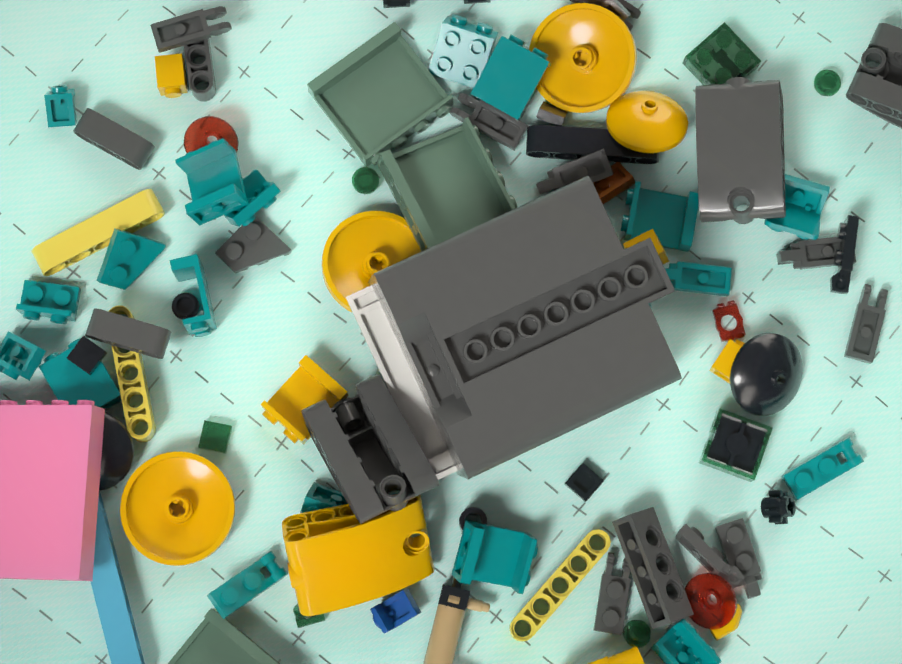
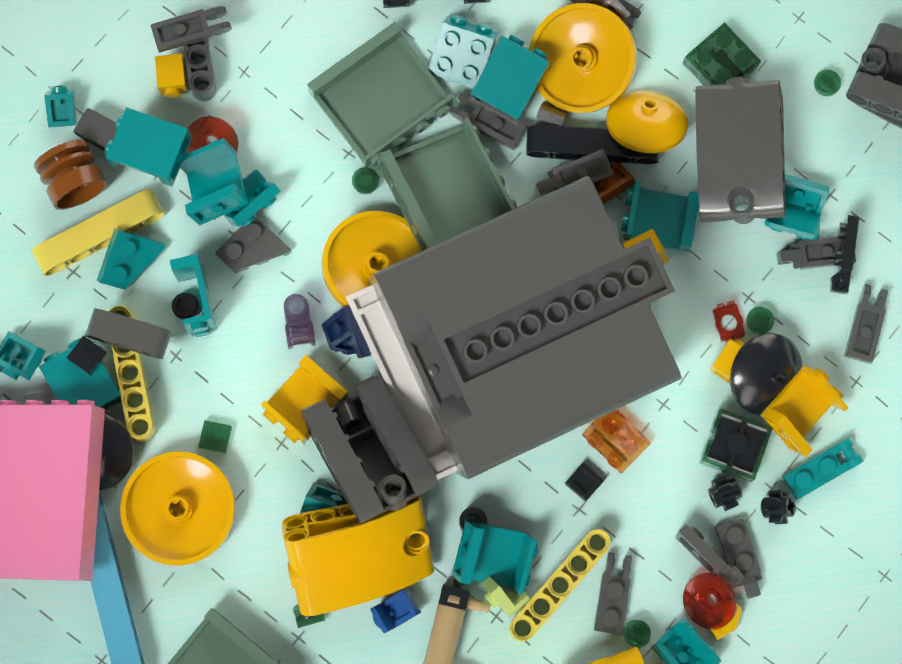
(49, 301): teal bracket -> none
(70, 174): none -> dark orange wheel
(149, 145): none -> teal panel
(246, 585): teal plate -> none
(298, 323): none -> clear purple piece
(344, 334): none -> dark blue wing
(508, 603): none -> yellowish green bracket
(616, 440): none -> clear orange bracket
(652, 568): dark grey brick -> none
(700, 278): teal hinge -> none
(724, 493): none -> black gear
(760, 320): none -> clear green plate
(801, 407): none -> yellow panel

